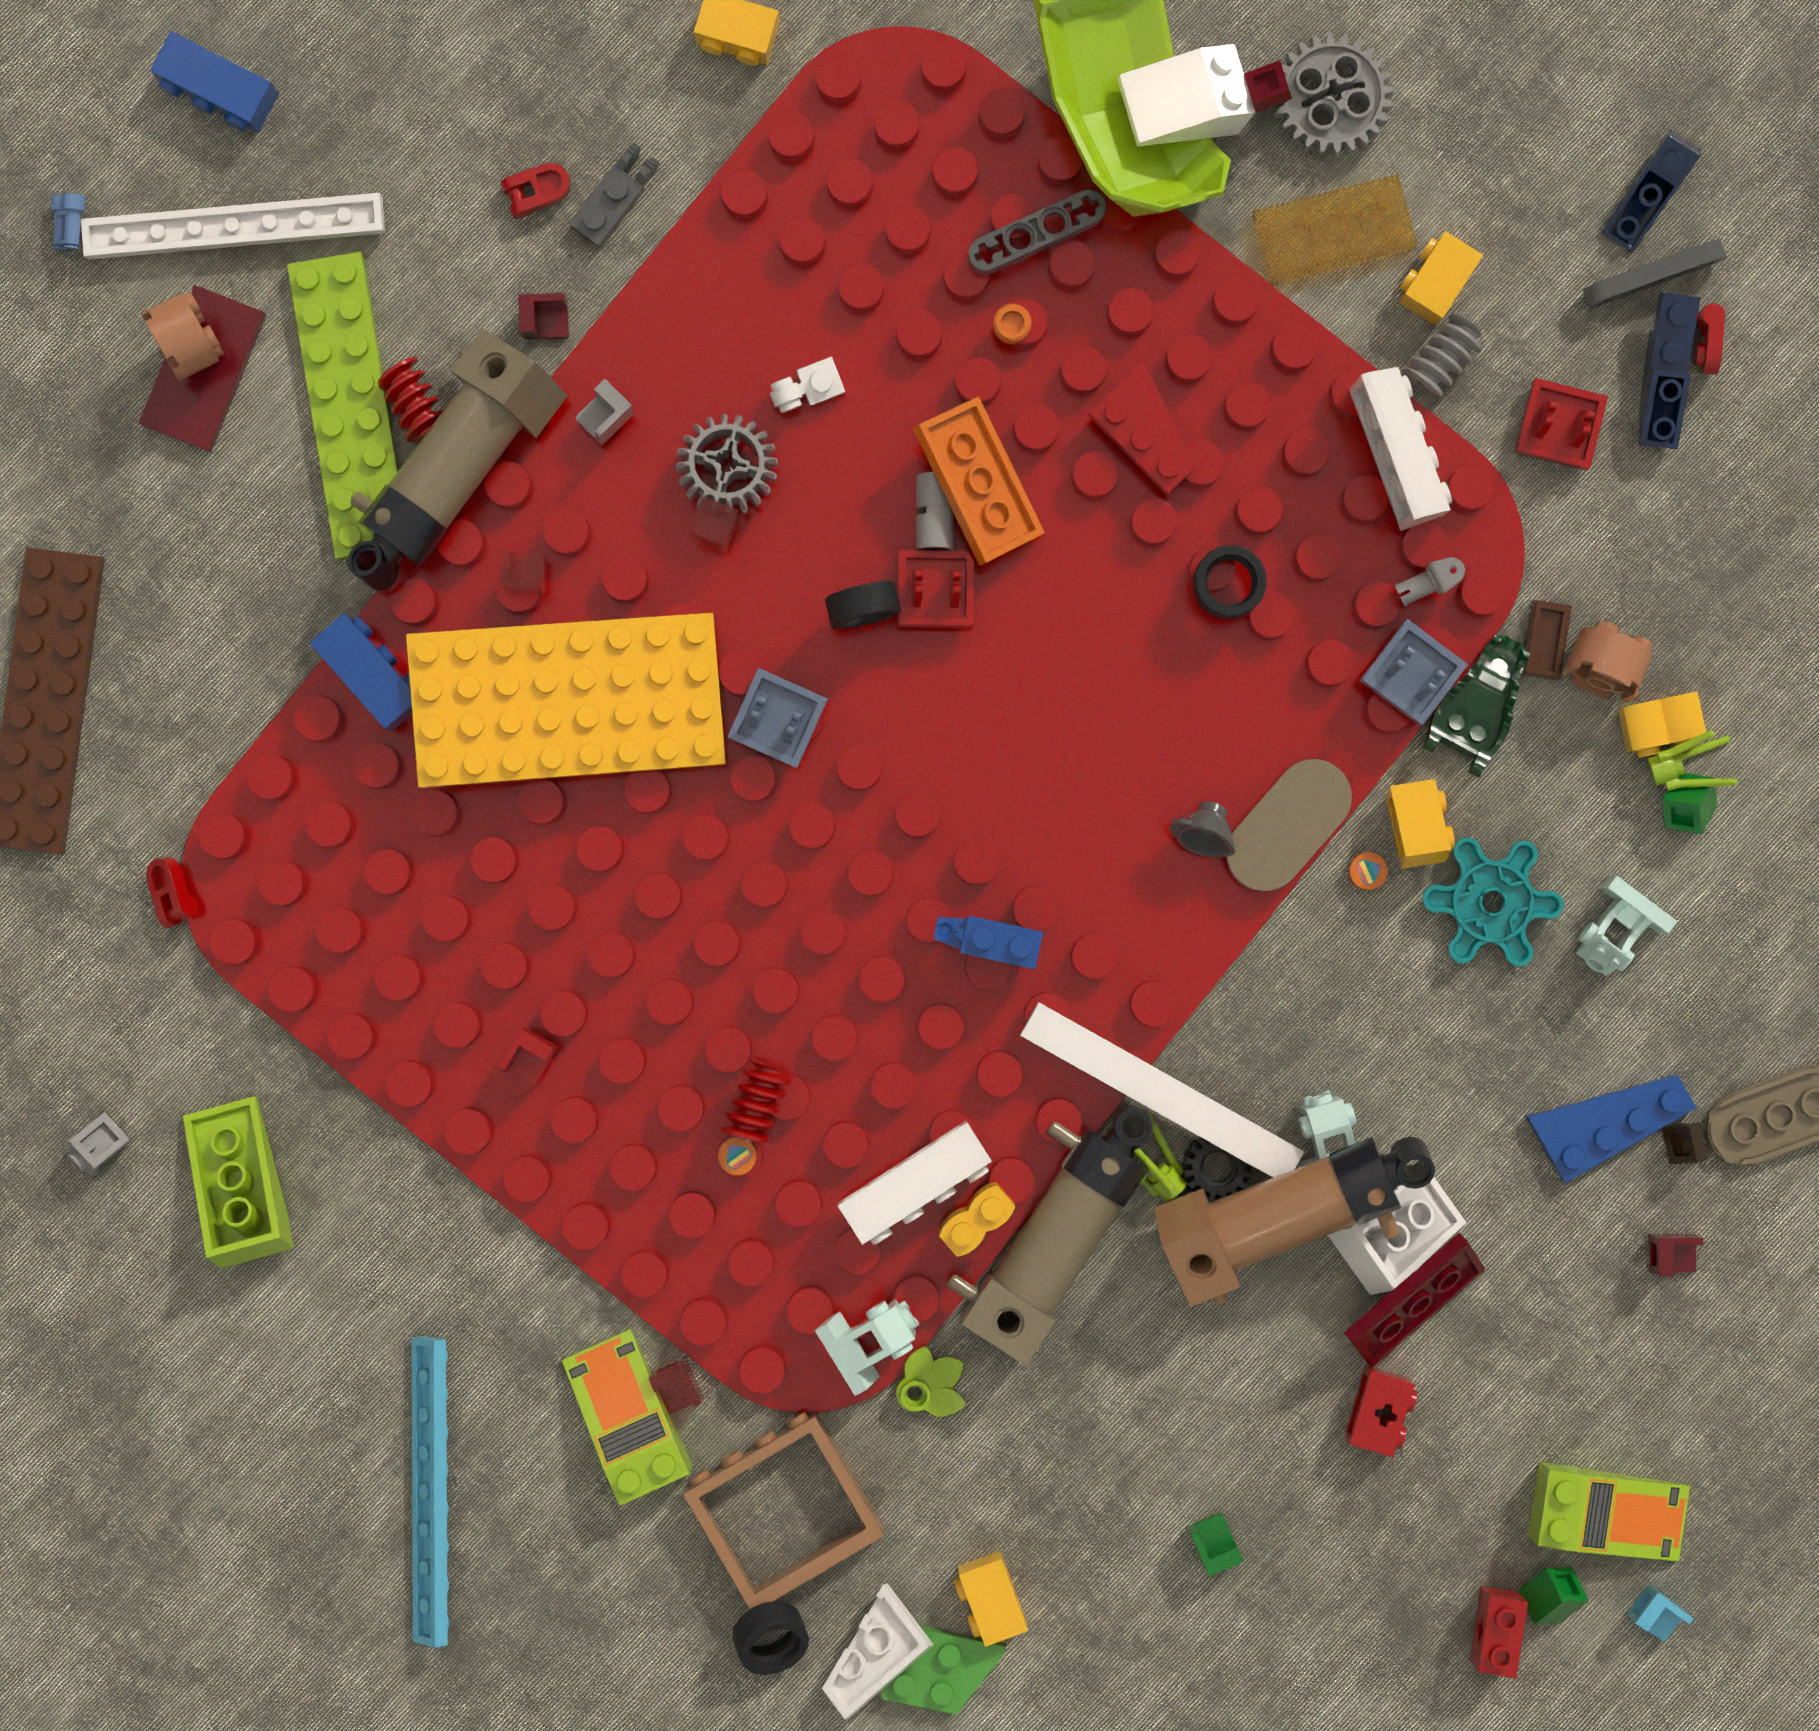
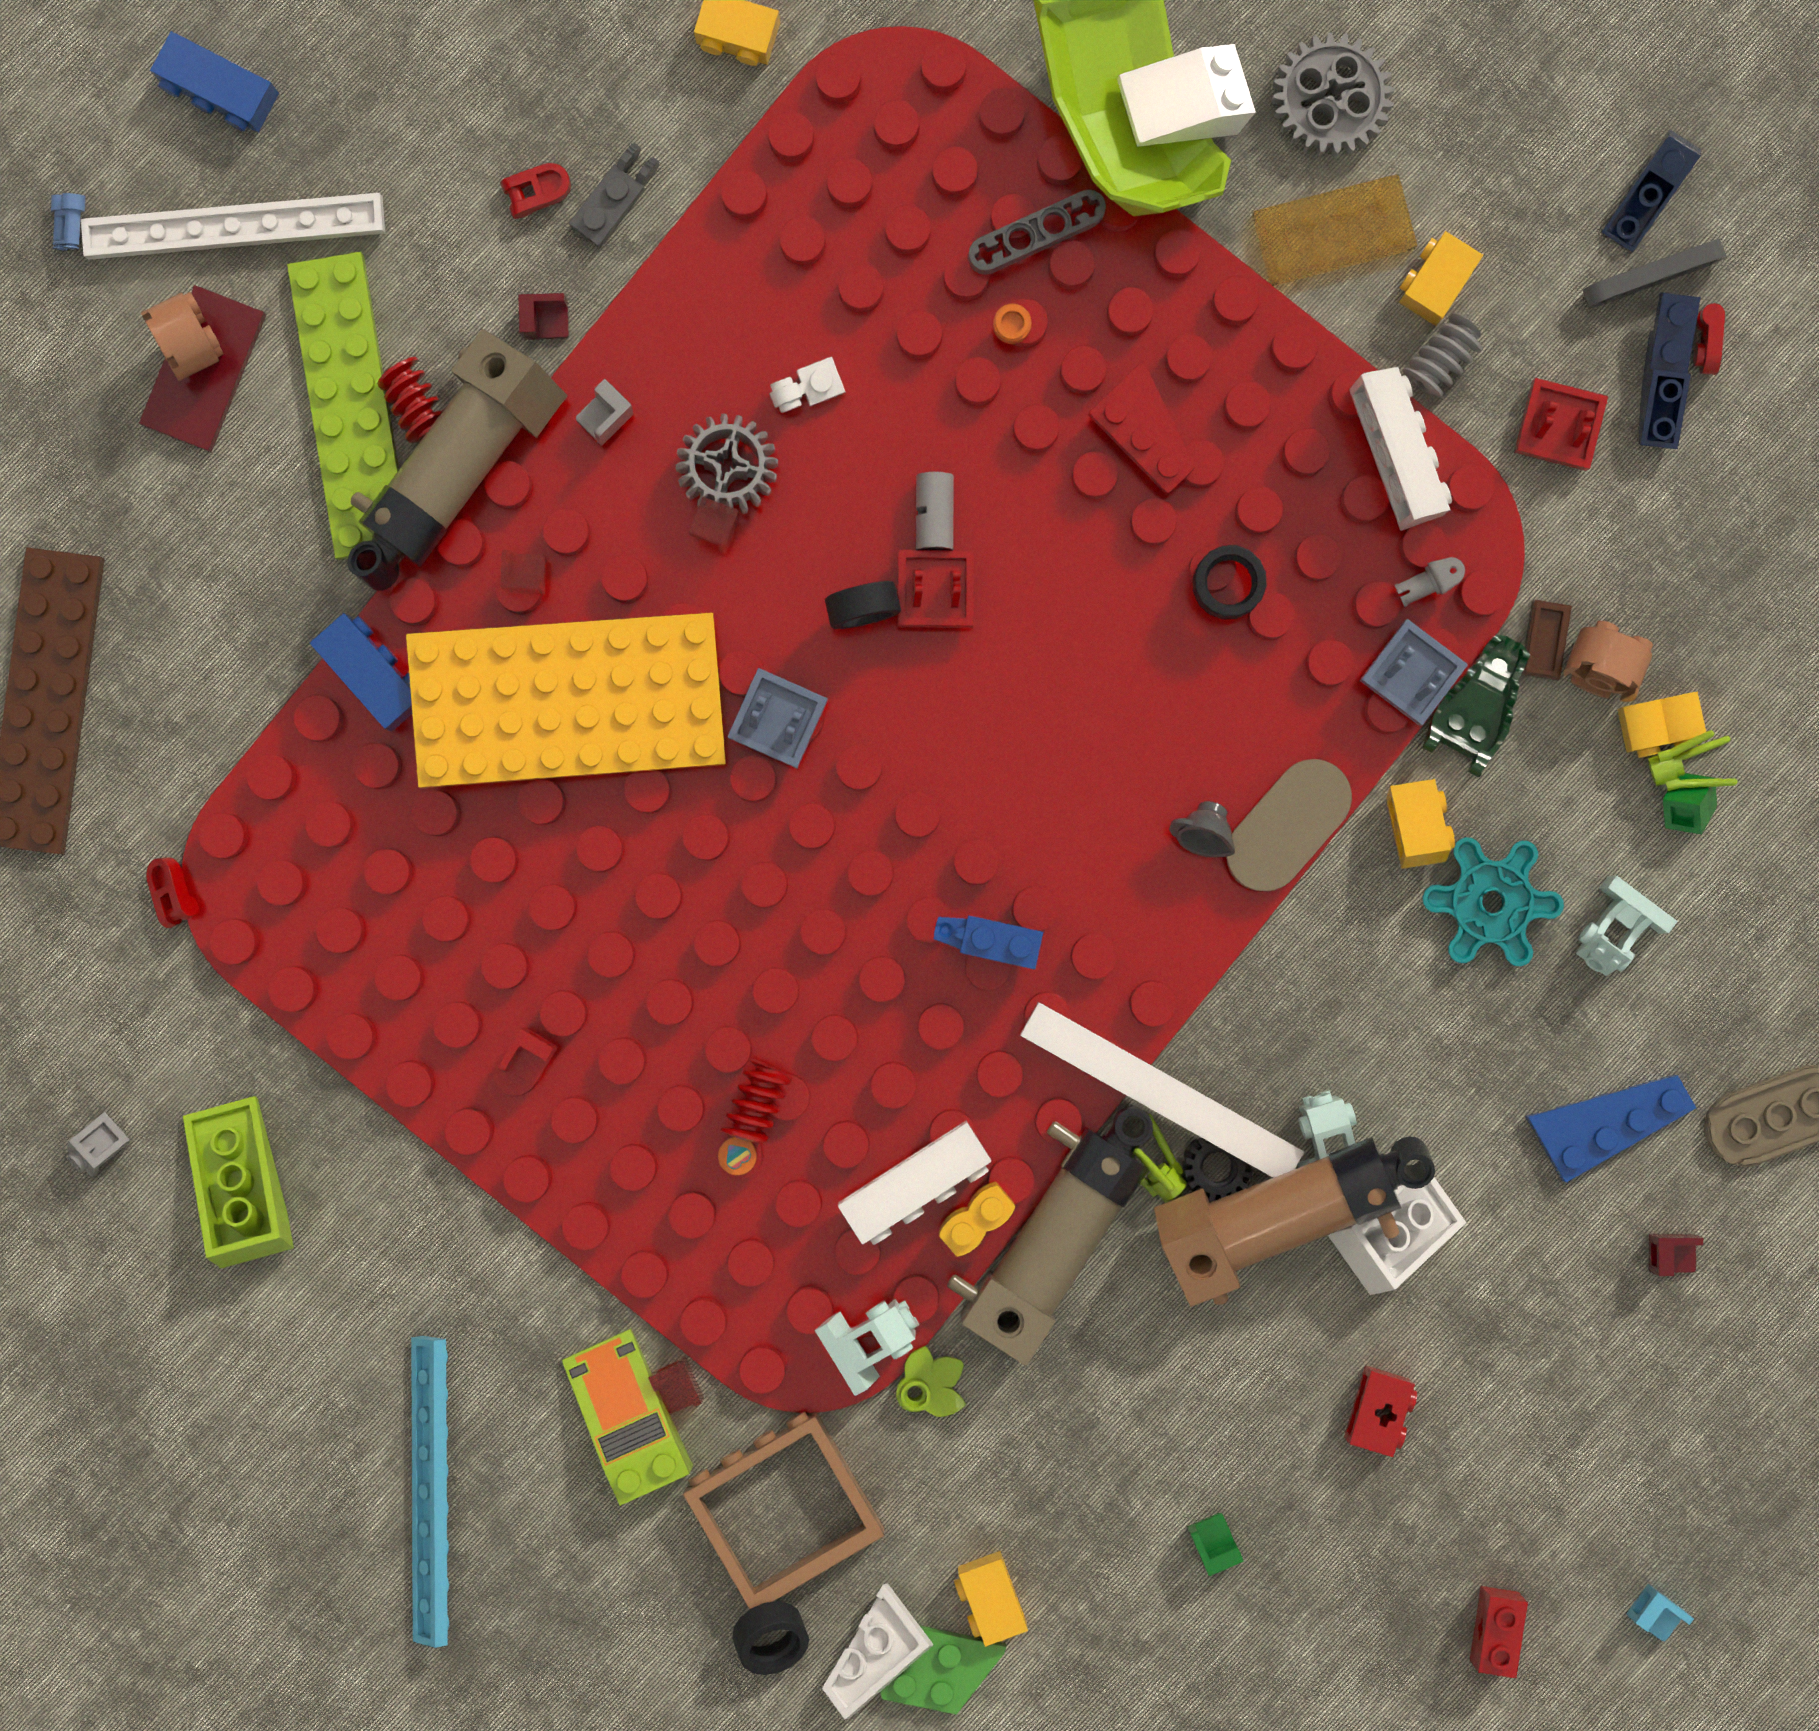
(978, 480): orange plate -> none
(1267, 86): dark red tile -> none
(1367, 871): orange tile -> none
(1415, 1300): dark red tile -> none
(1553, 1595): green panel -> none
(1607, 1513): slope -> none
(1685, 1143): dark brown tile -> none

